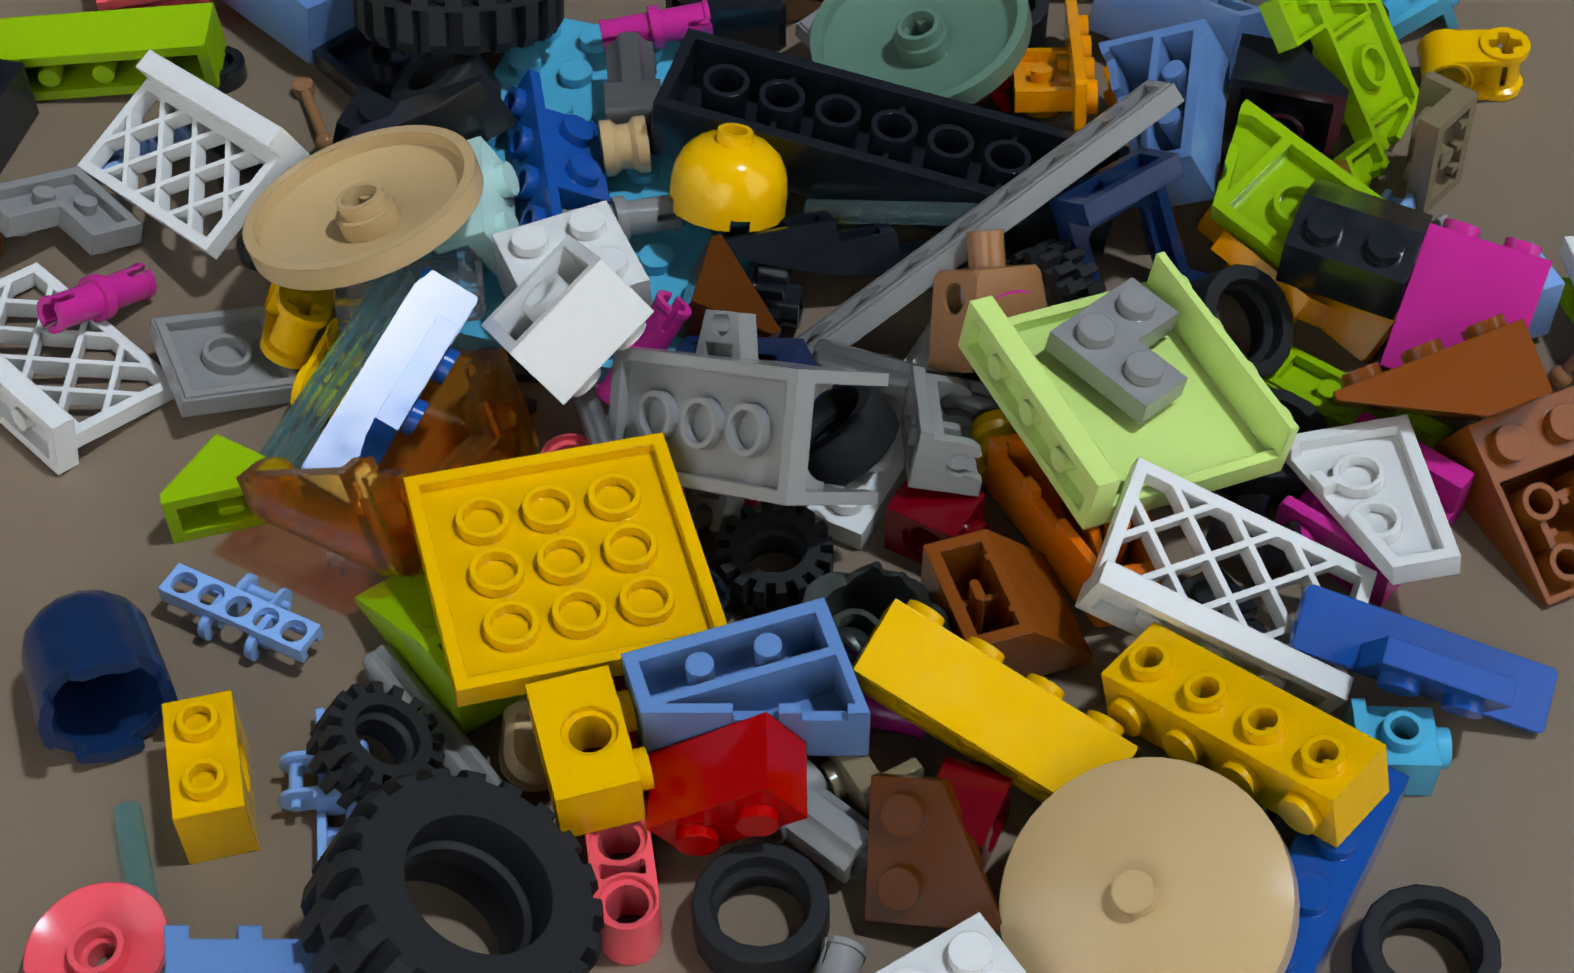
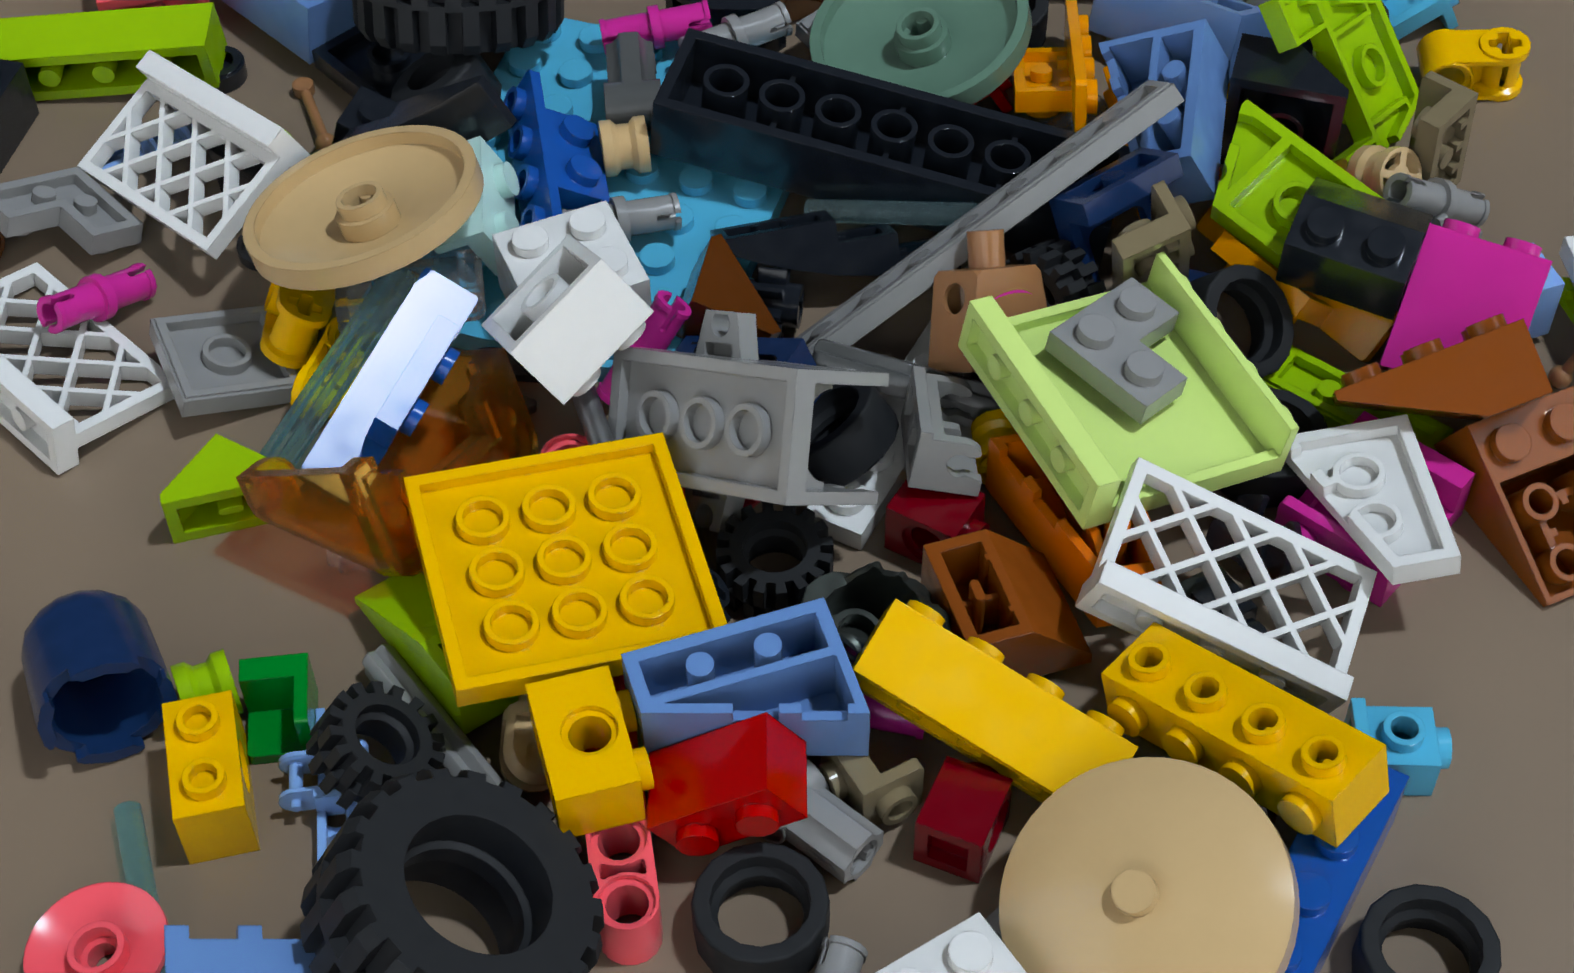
(205, 678): none -> lime wheel
(231, 602): light blue piece -> none
(279, 703): none -> green panel
(728, 179): yellow cylinder -> none
(754, 27): none -> light grey pin
(922, 857): reddish brown wing -> none
(1165, 232): none -> dark tan bracket
(1376, 164): none -> tan wheel
(1423, 660): blue bracket -> none
(1437, 197): none -> light grey pin

